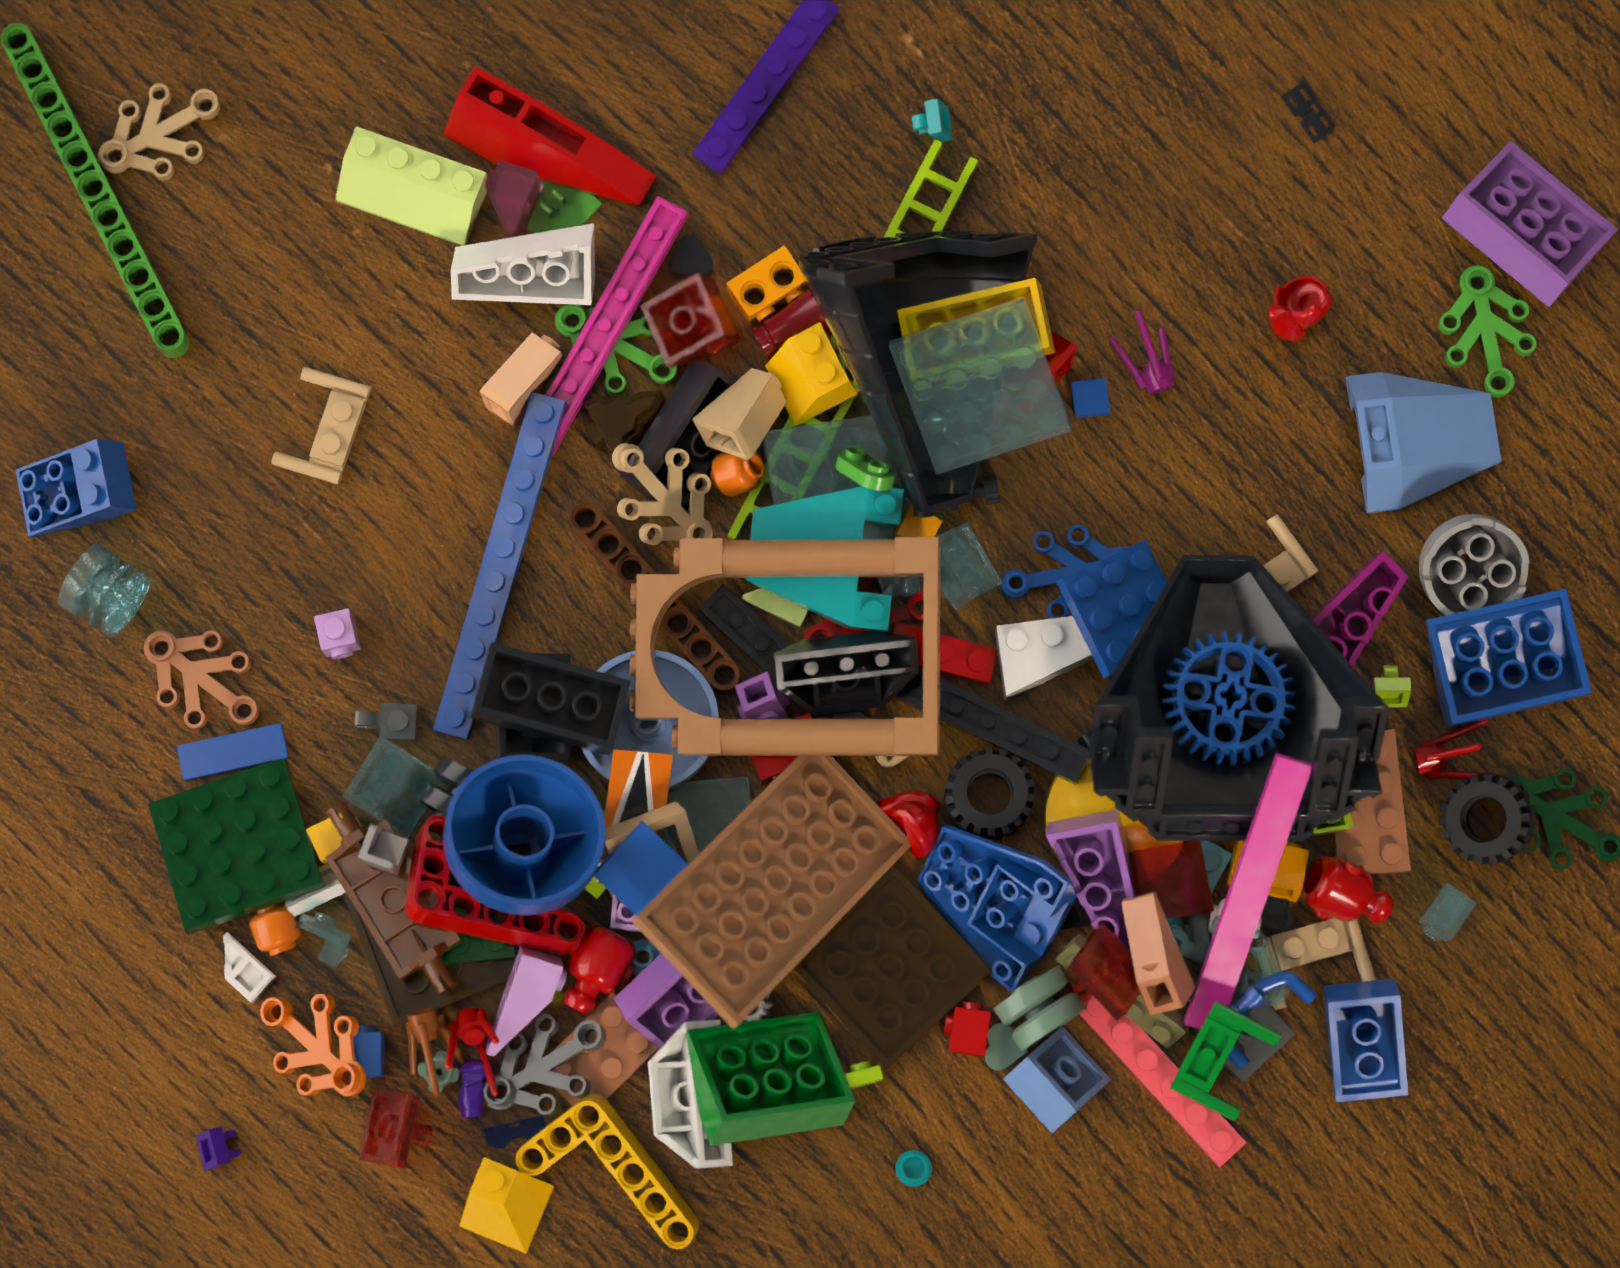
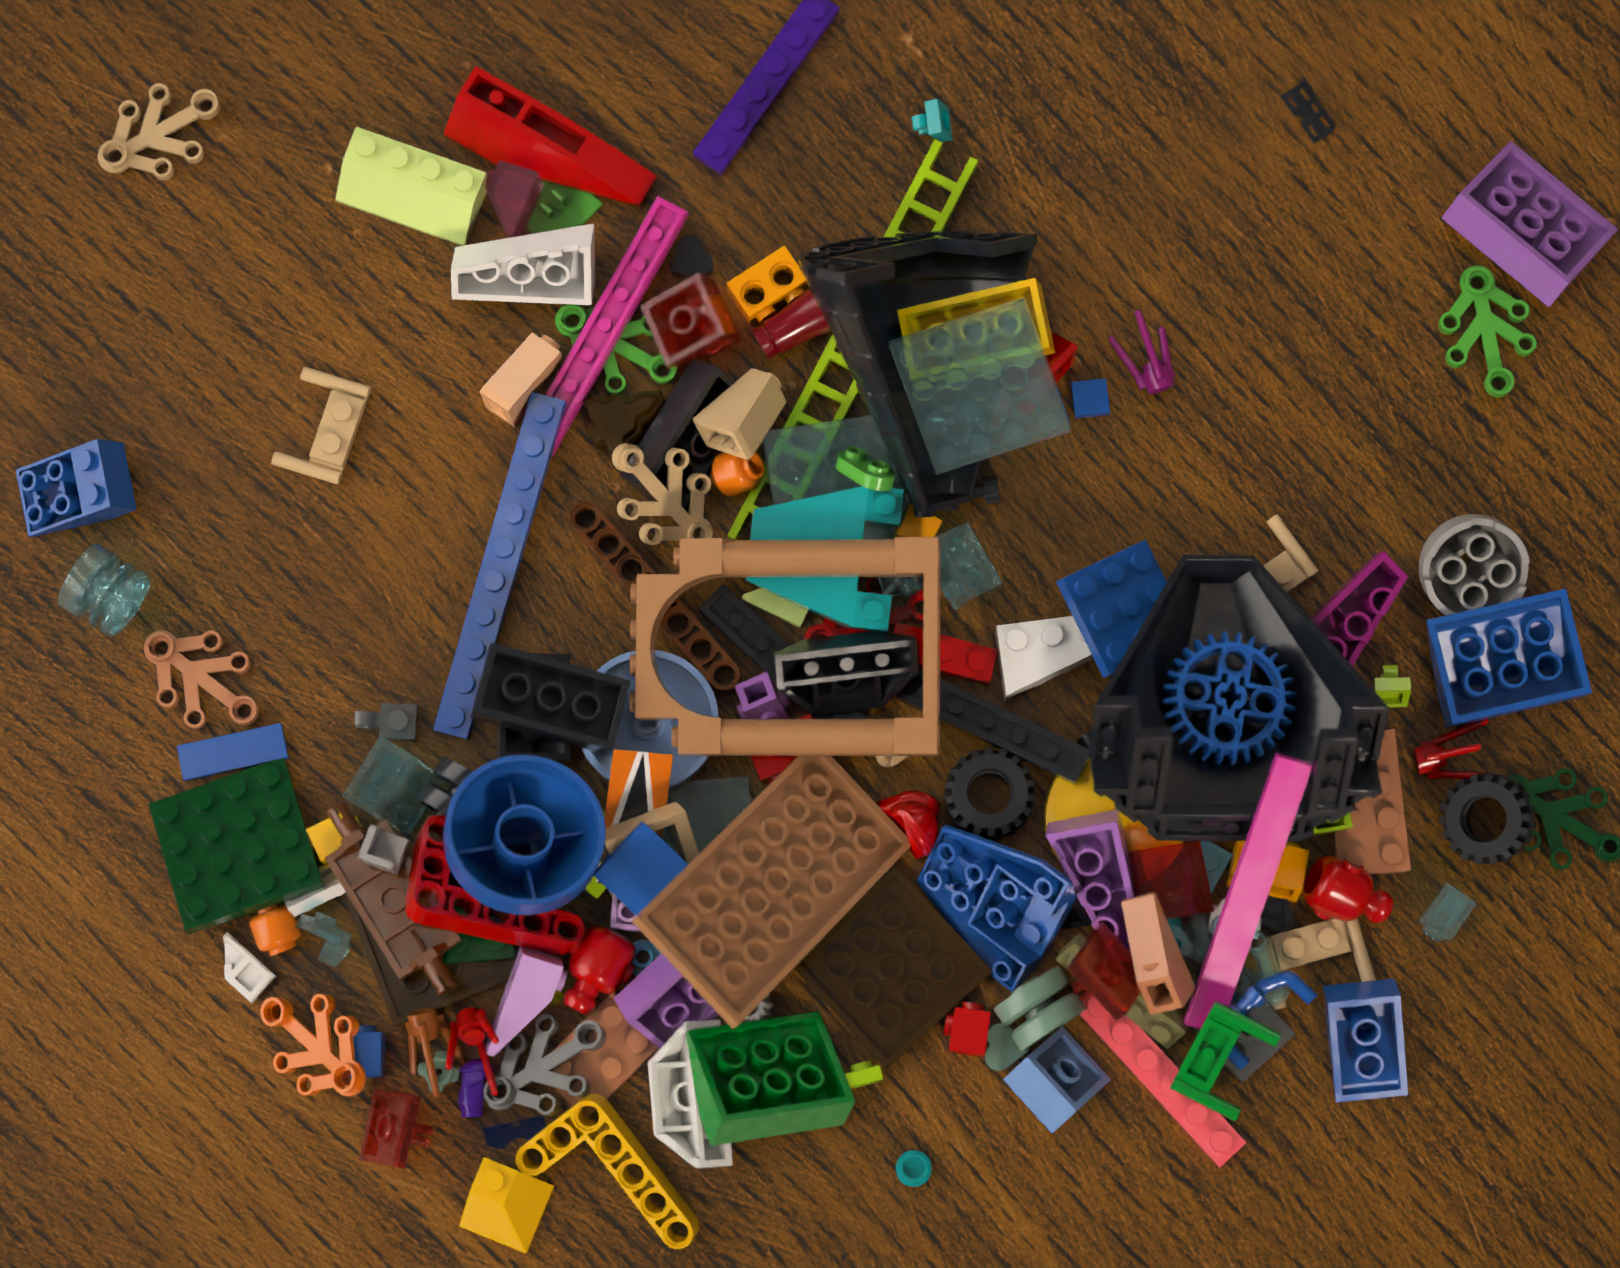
(85, 177): bright green beam -> none
(214, 1148): dark purple tile -> none
(337, 633): lavender brick -> none
(810, 374): yellow slope -> none
(1064, 557): blue plant -> none
(1298, 306): red hair -> none
(1419, 437): medium blue wedge -> none

